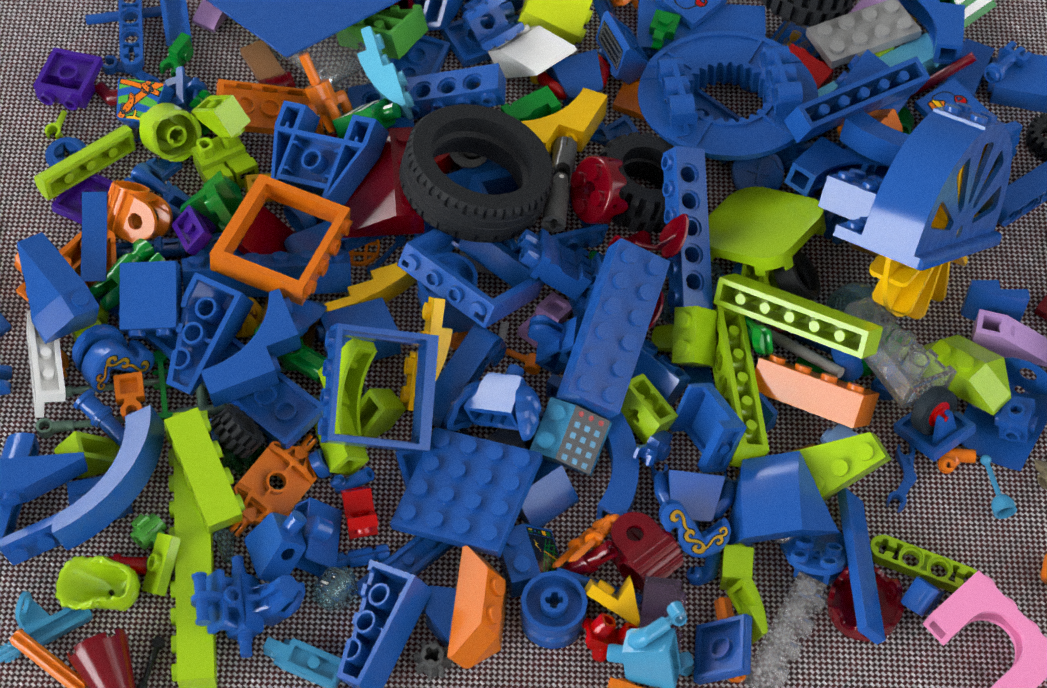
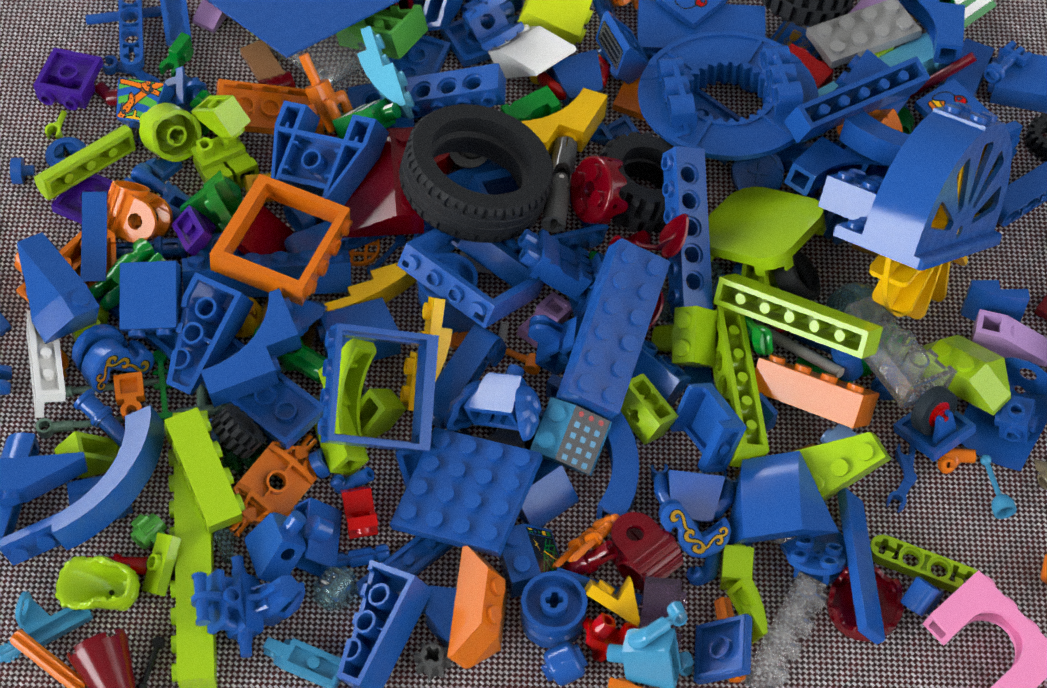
(19, 170): none -> blue tile
(564, 663): none -> blue head
(656, 449): blue plate -> none
(662, 27): green plate -> none

